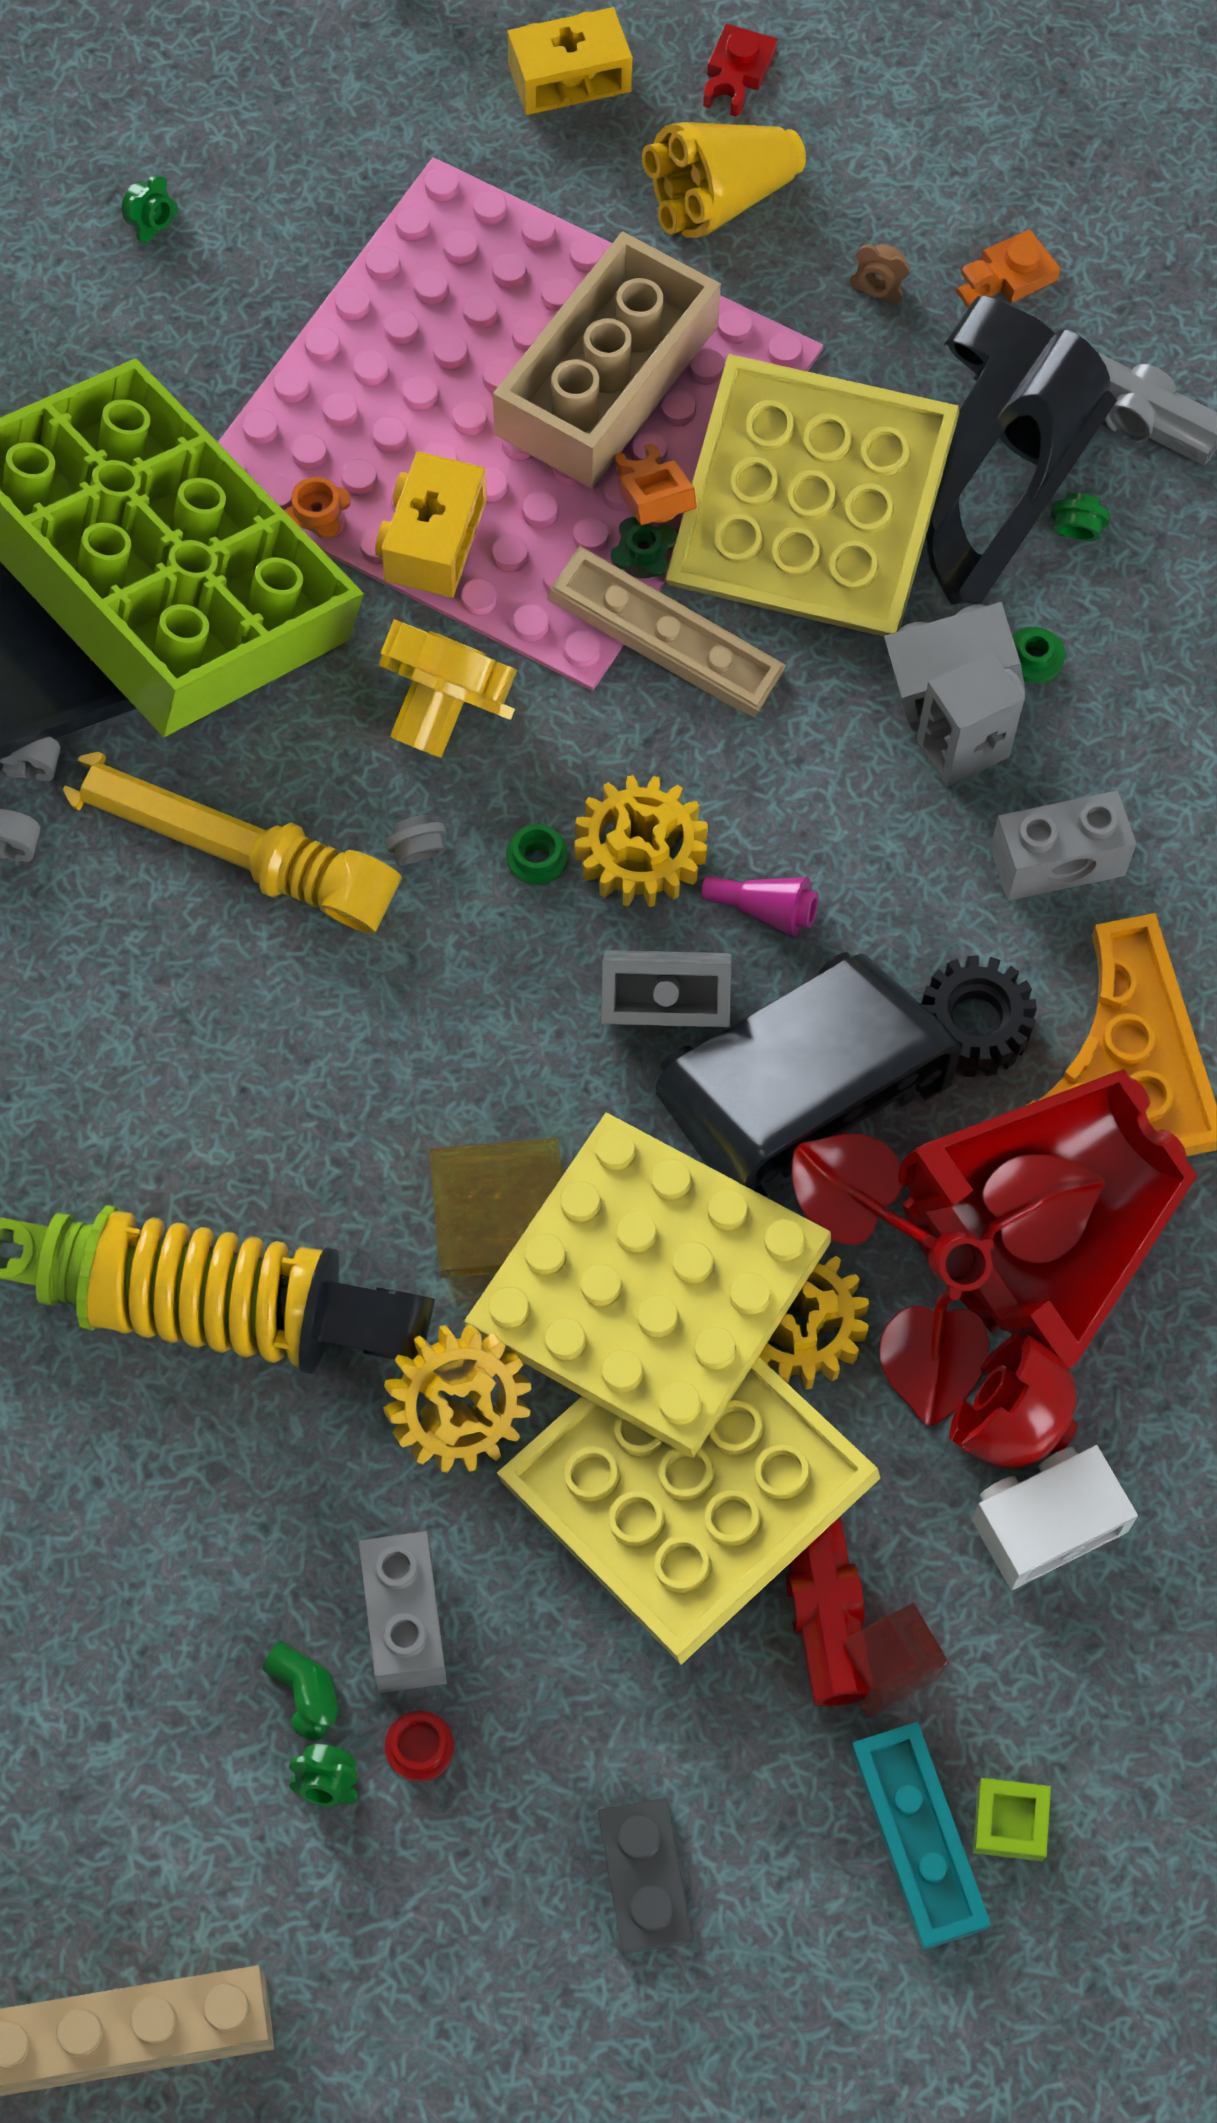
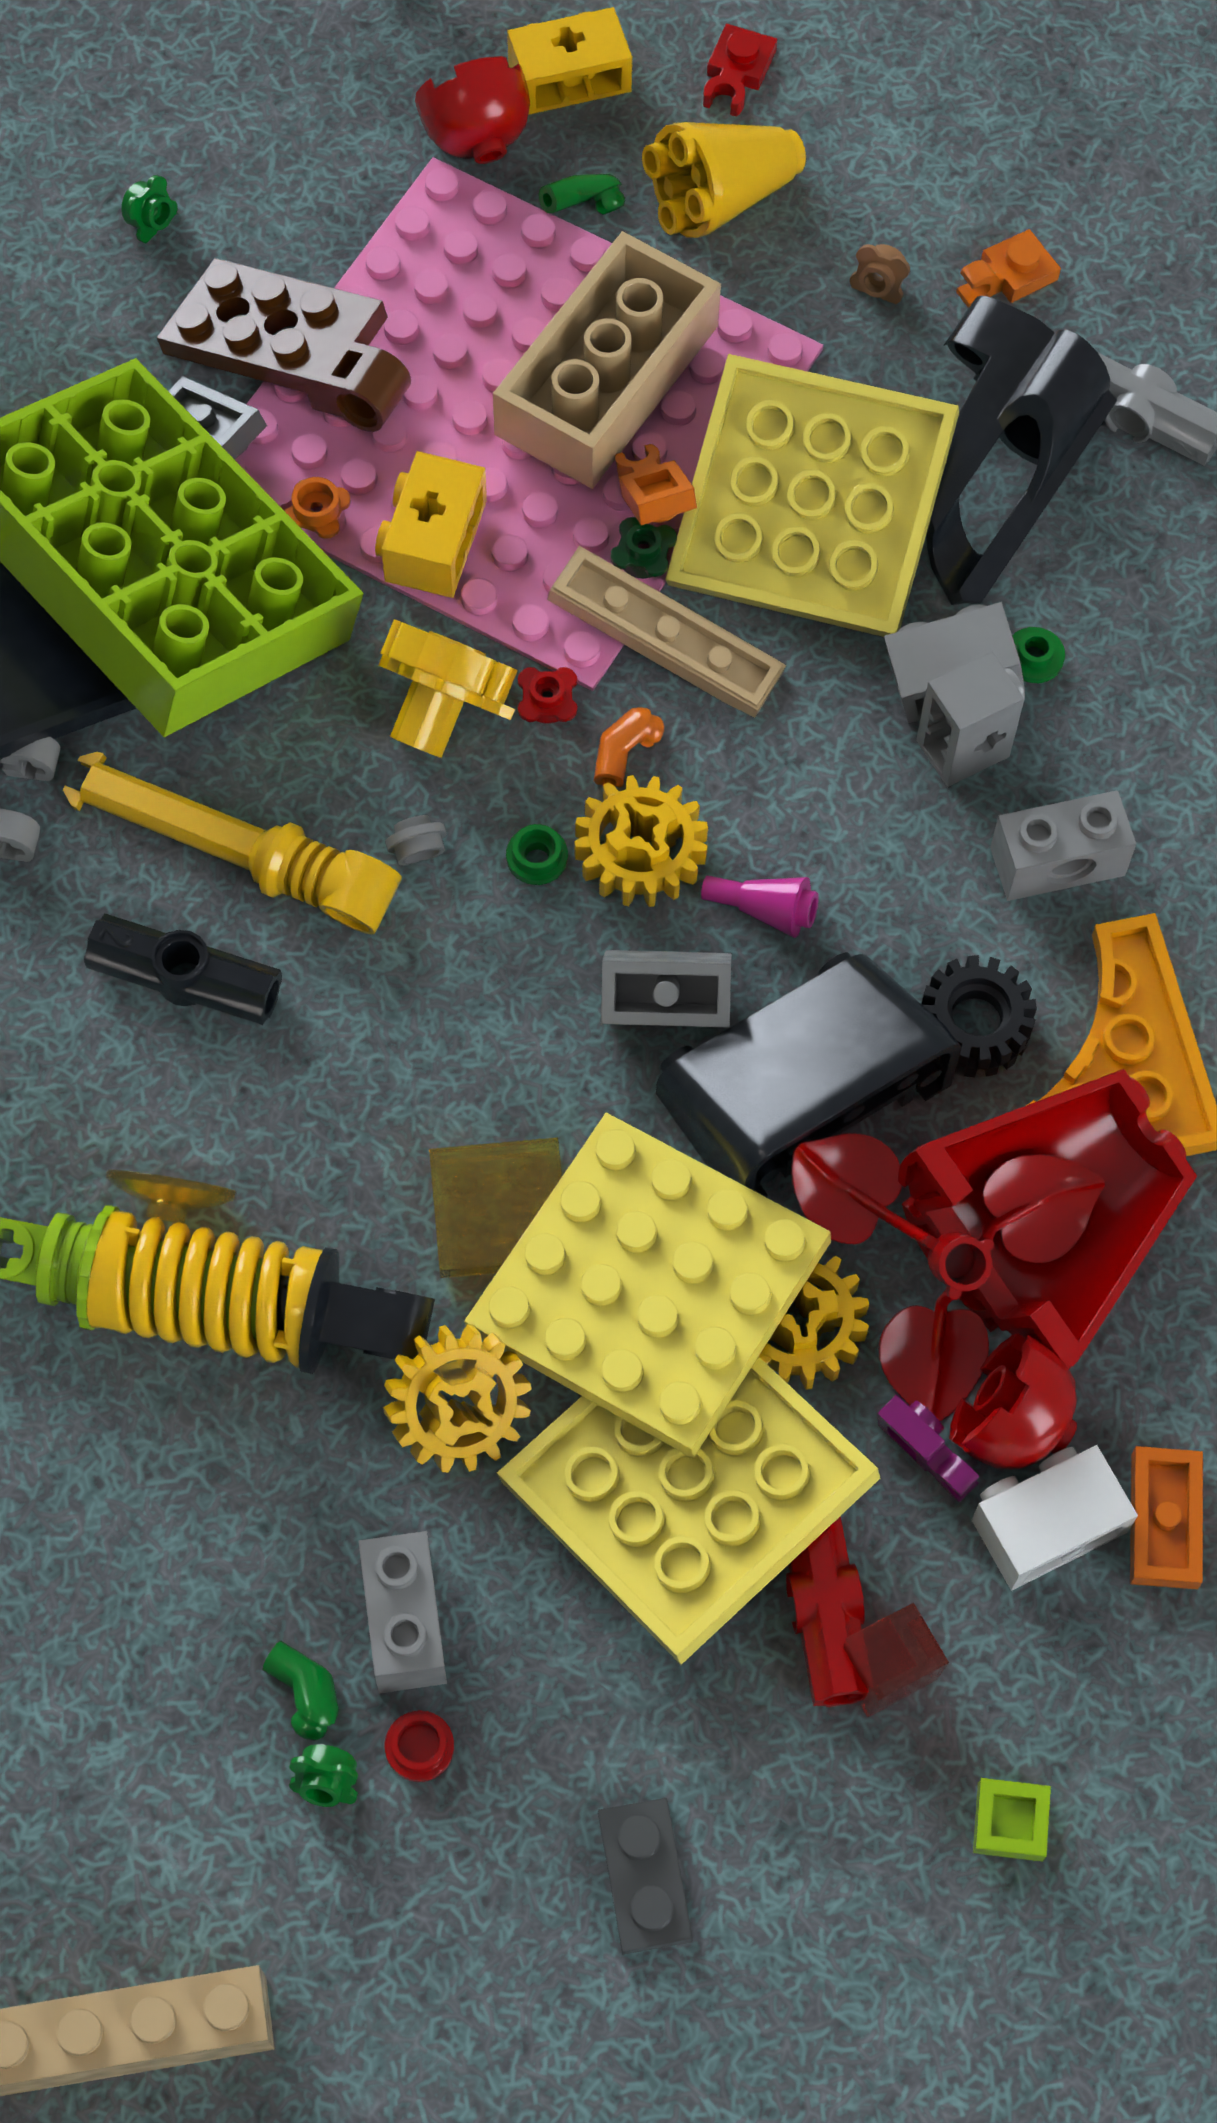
(149, 955): none -> black piece
(169, 1196): none -> clear yellow dish
(224, 418): none -> dark grey plate
(320, 356): none -> hinge
(476, 110): none -> red cylinder
(547, 709): none -> red plate
(582, 188): none -> green arm
(617, 740): none -> orange arm
(918, 1435): none -> magenta plate
(920, 1836): teal plate -> none
(1080, 516): green plate -> none
(1169, 1523): none -> orange plate

